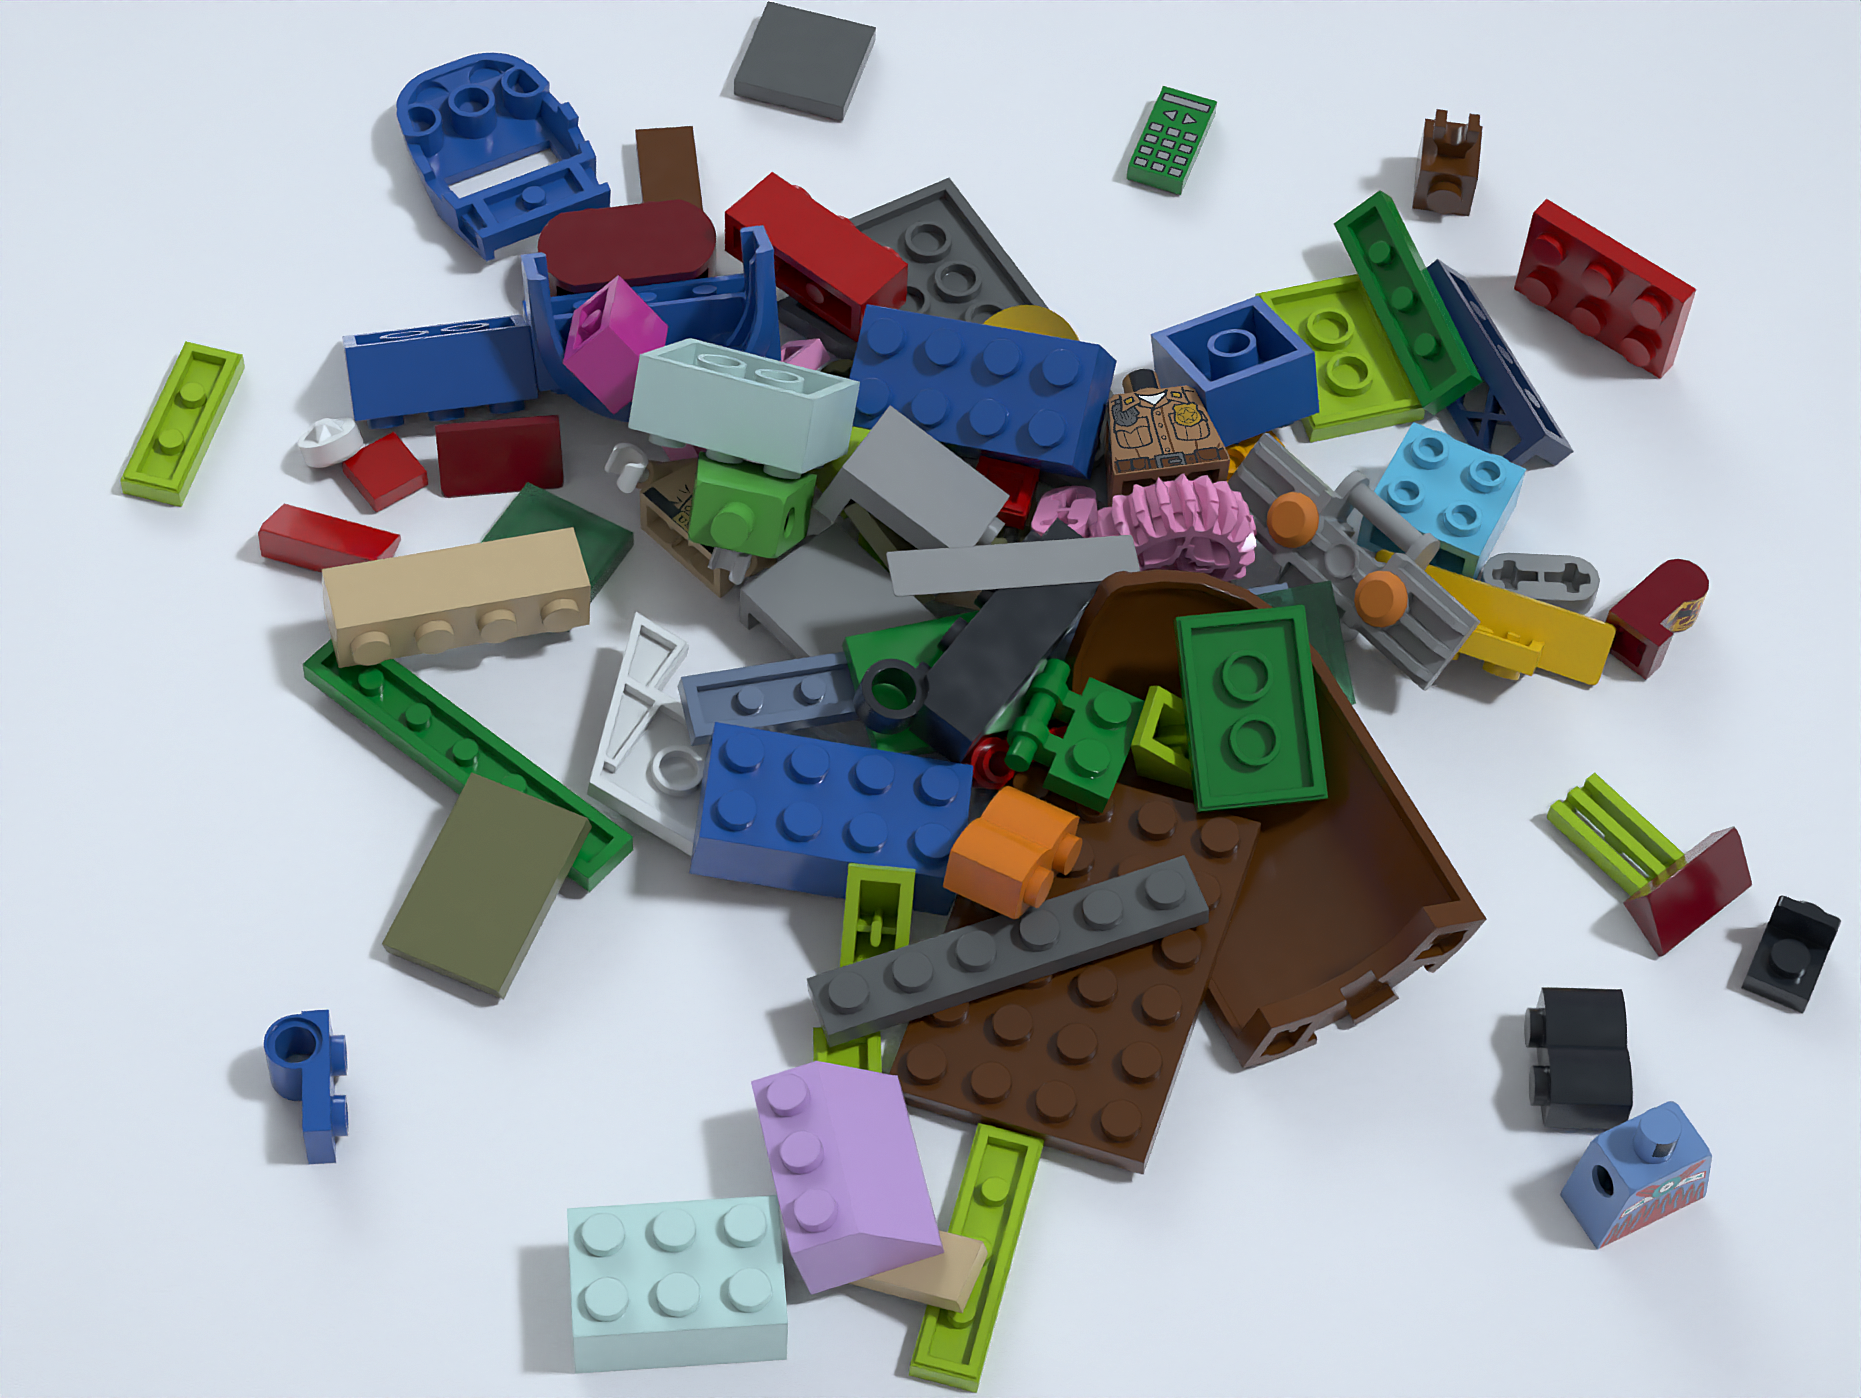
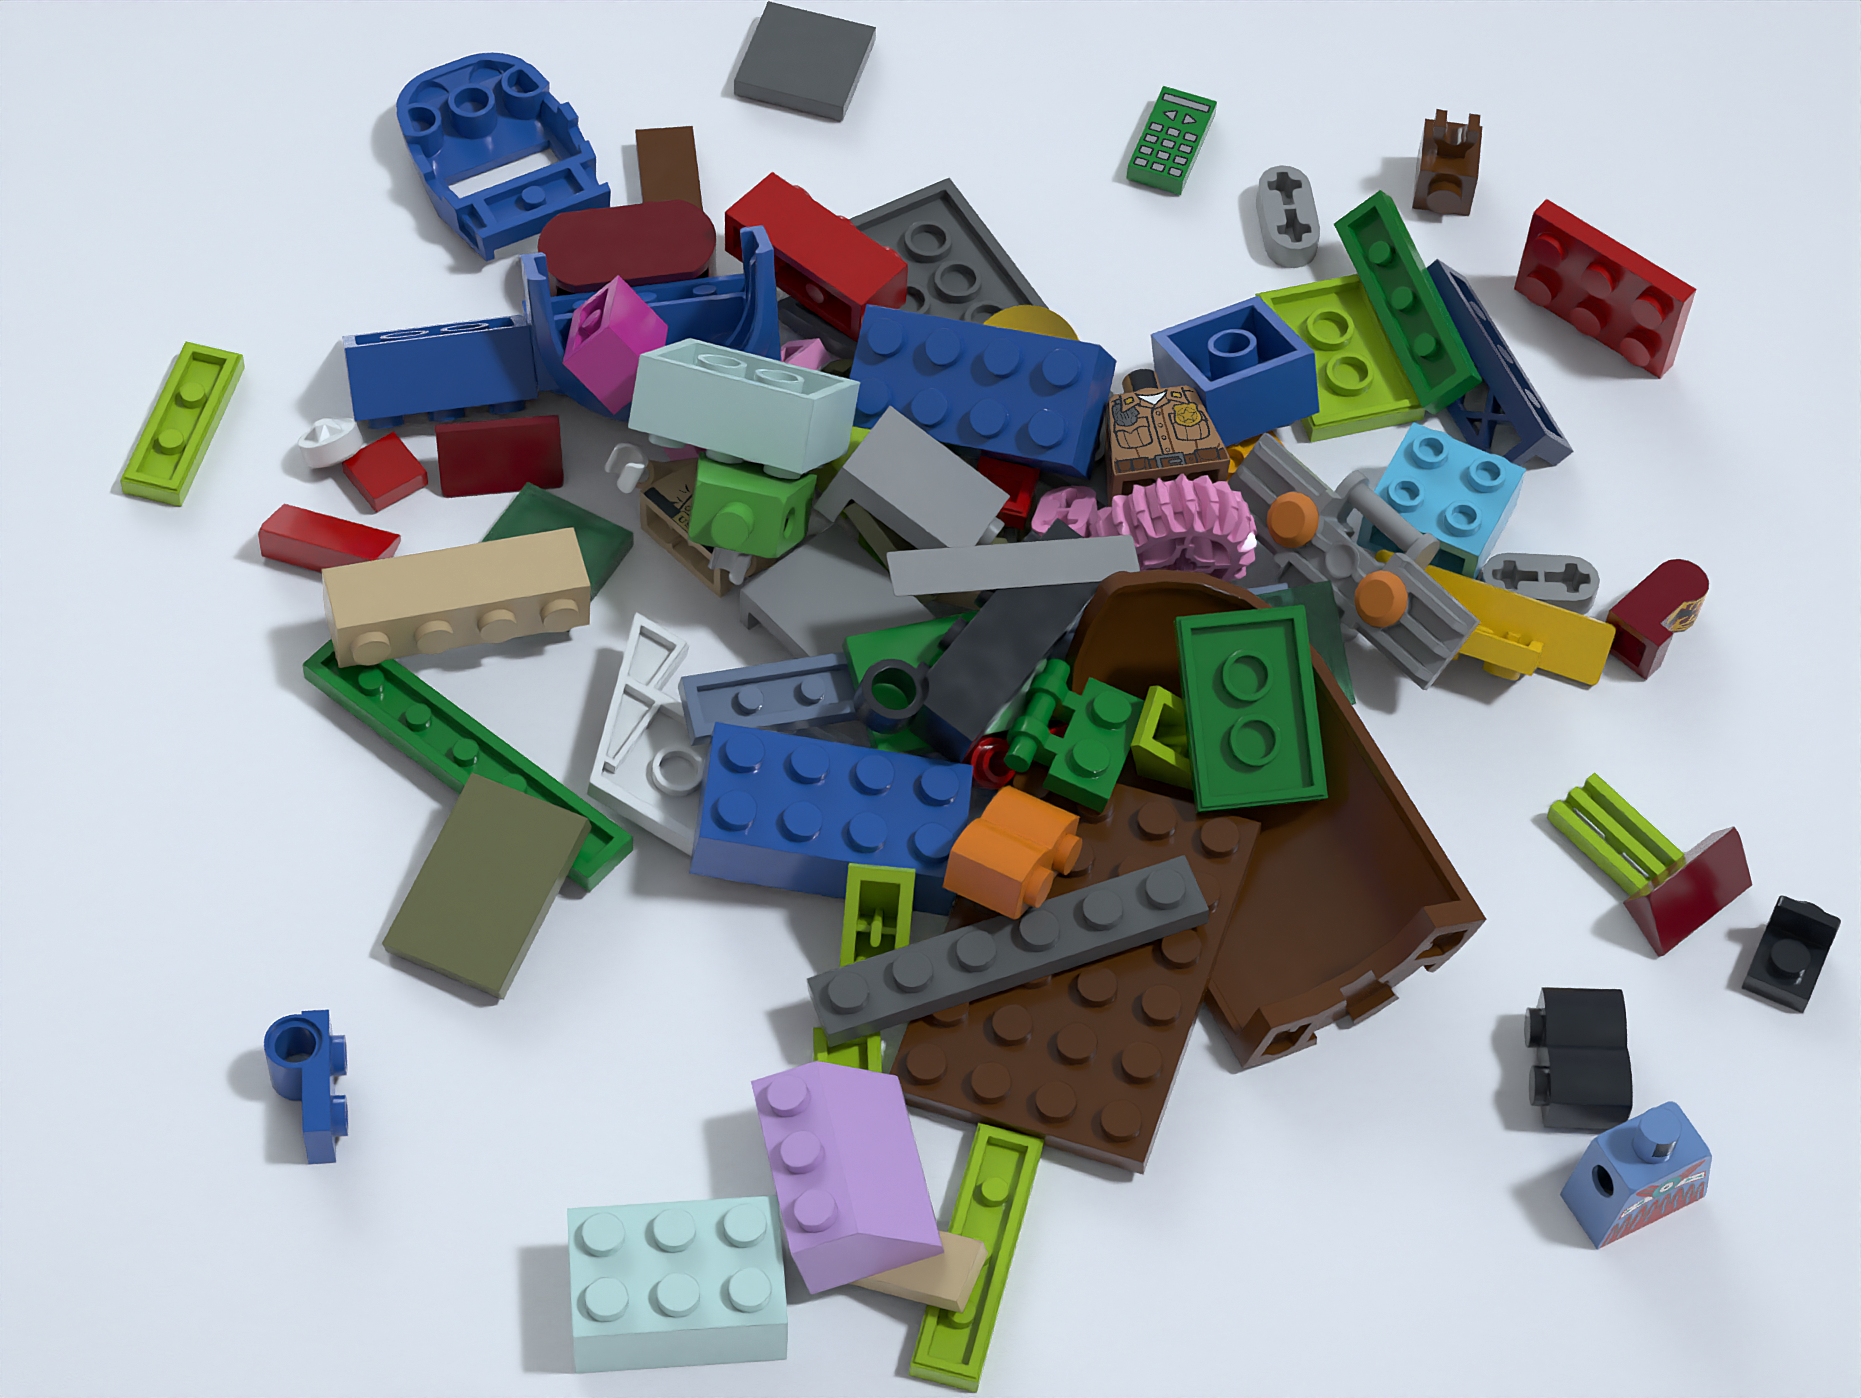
(1299, 216): none -> light grey beam

